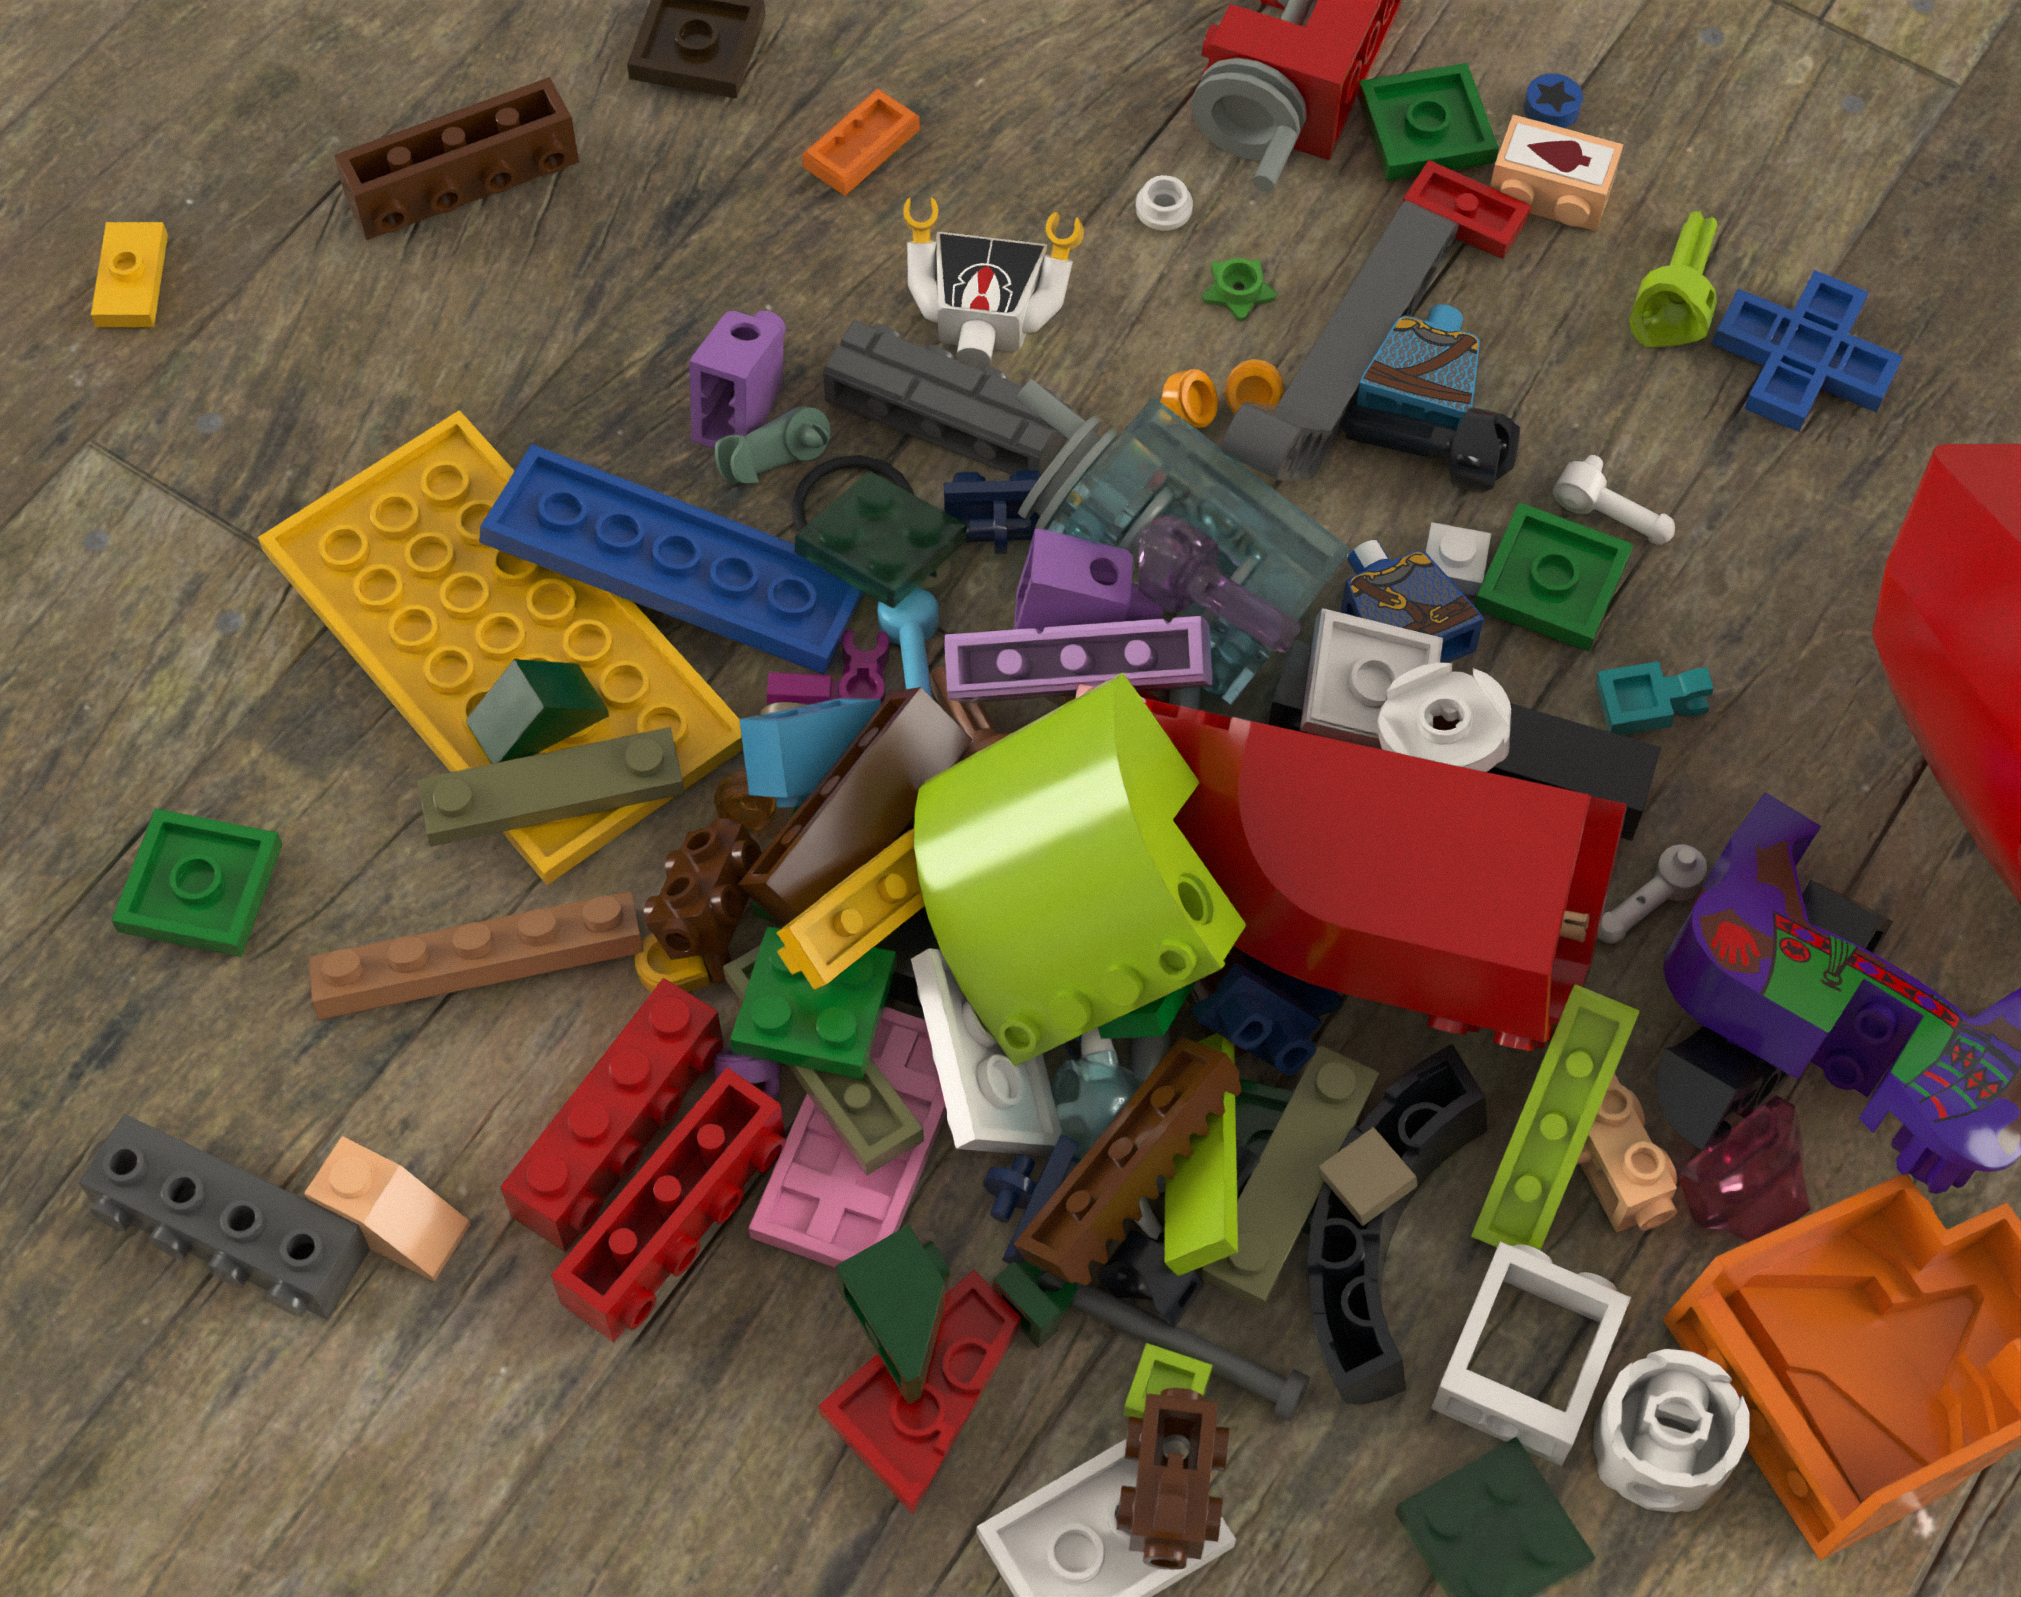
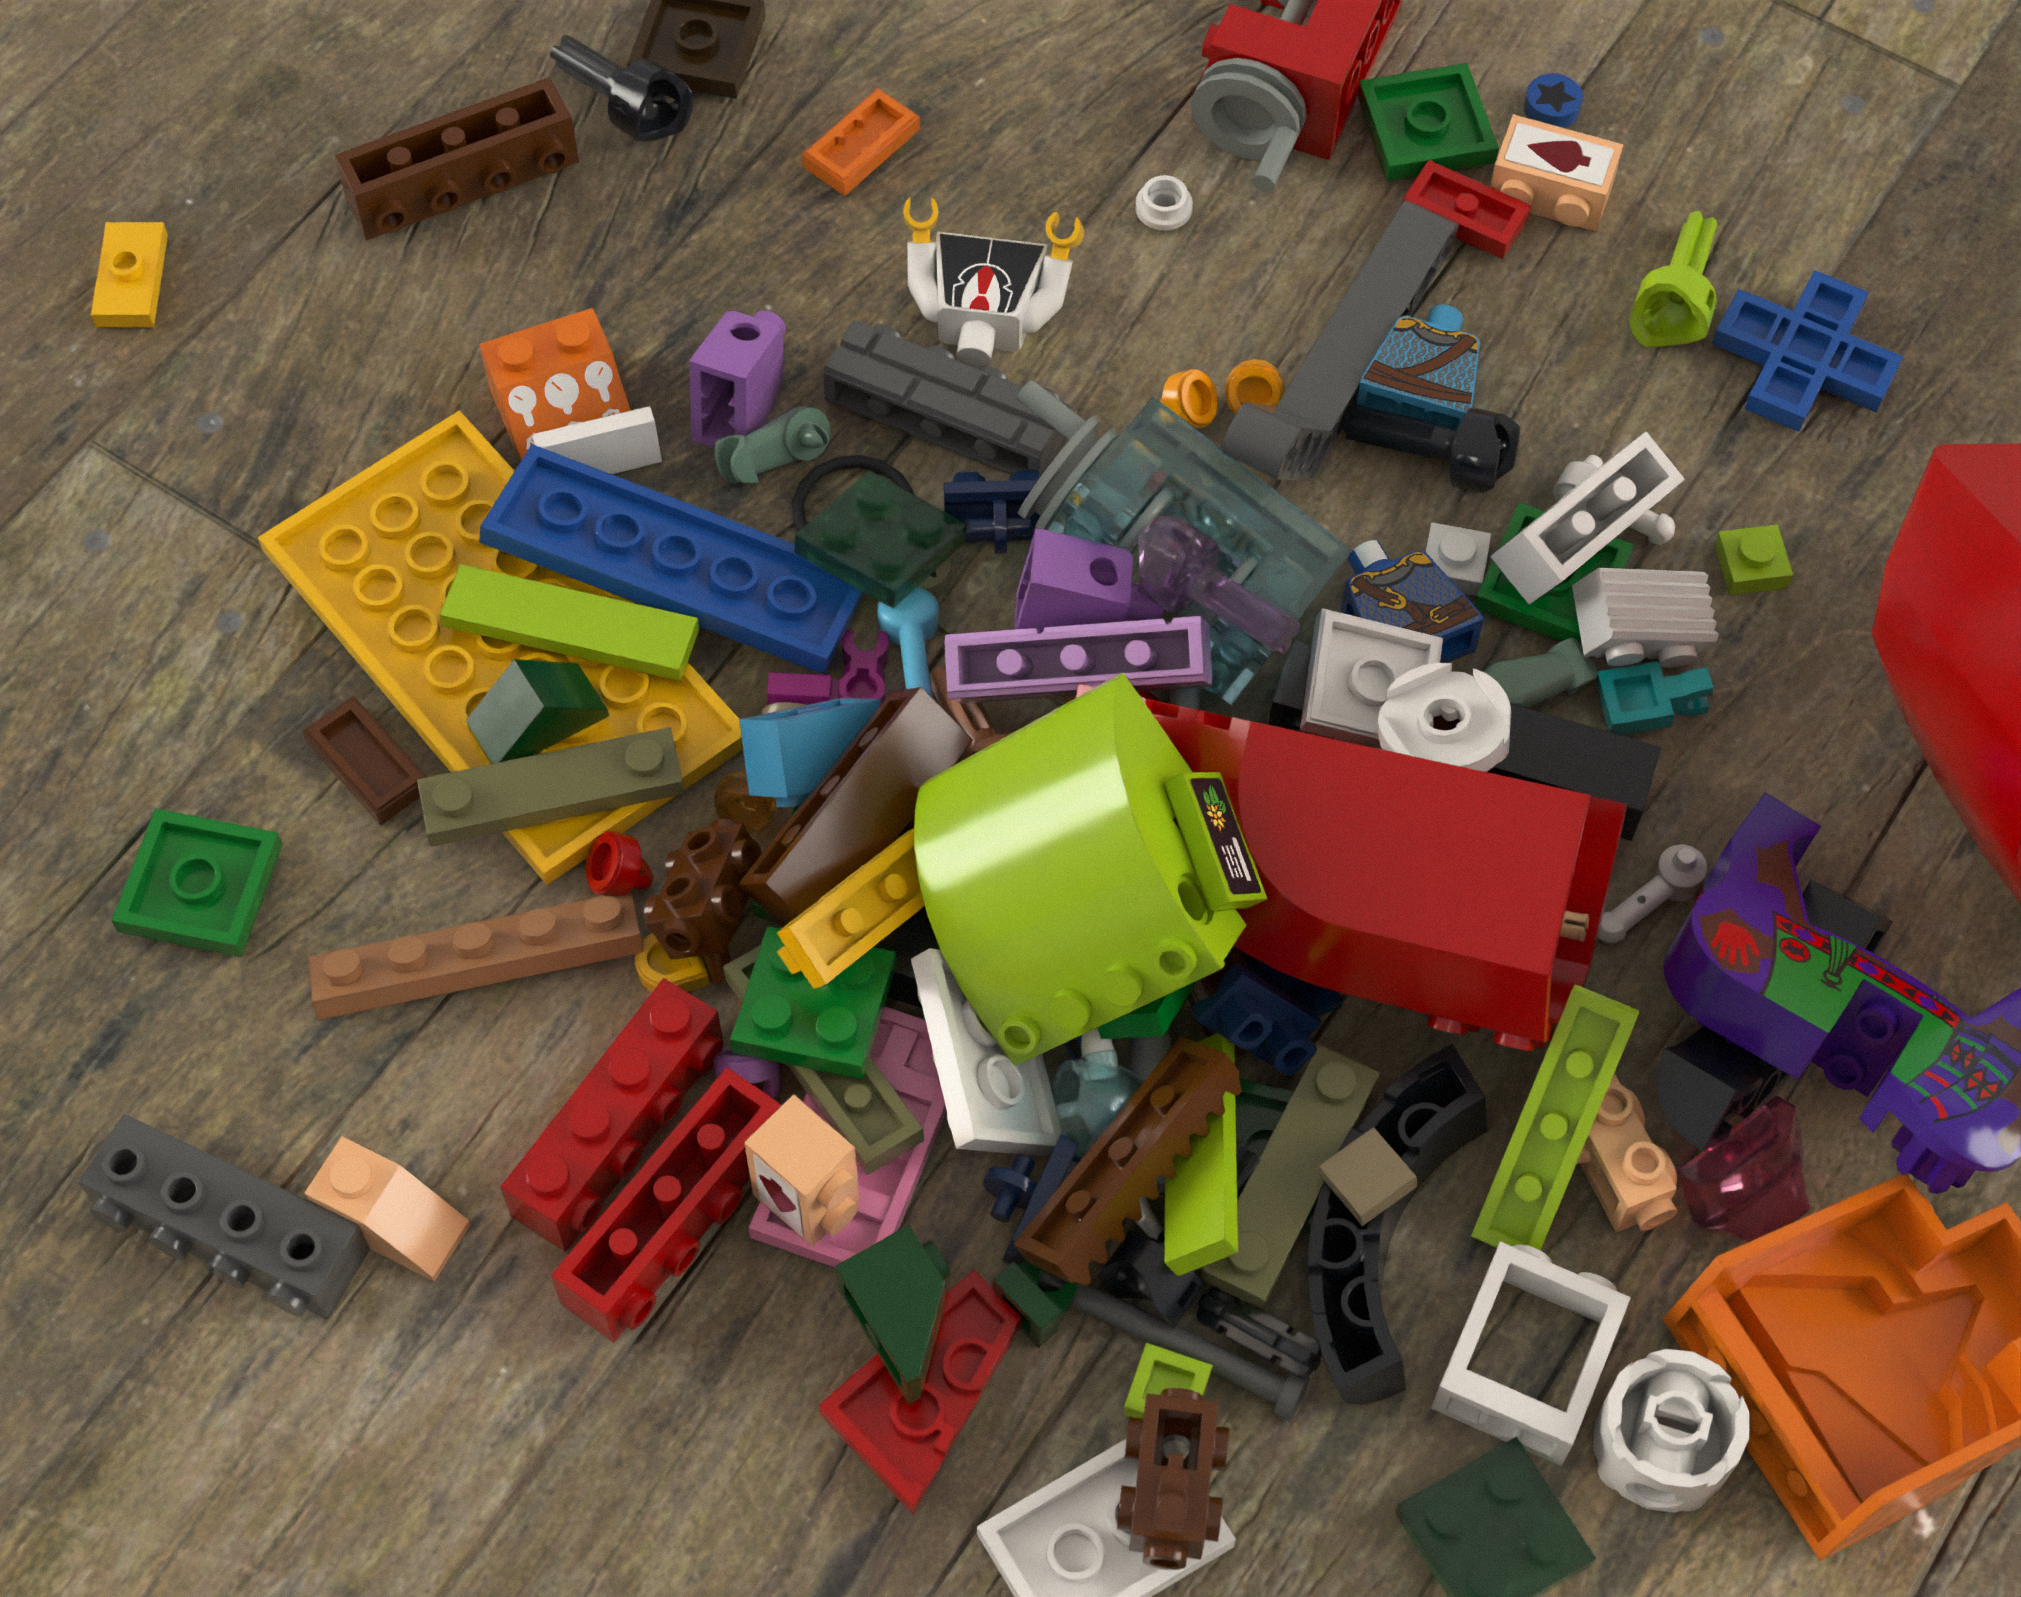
(365, 759): none -> reddish brown tile
(553, 377): none -> orange slope
(570, 622): none -> lime tile
(607, 443): none -> white tile
(616, 865): none -> red tile
(634, 94): none -> black piece
(804, 1171): none -> light nougat brick
(1214, 841): none -> tile
(1242, 273): bright green plate -> none
(1259, 1332): none -> black axle
(1544, 675): none -> sand green piece
(1587, 518): none -> white brick
(1644, 615): none -> white brick
(1753, 559): none -> lime plate

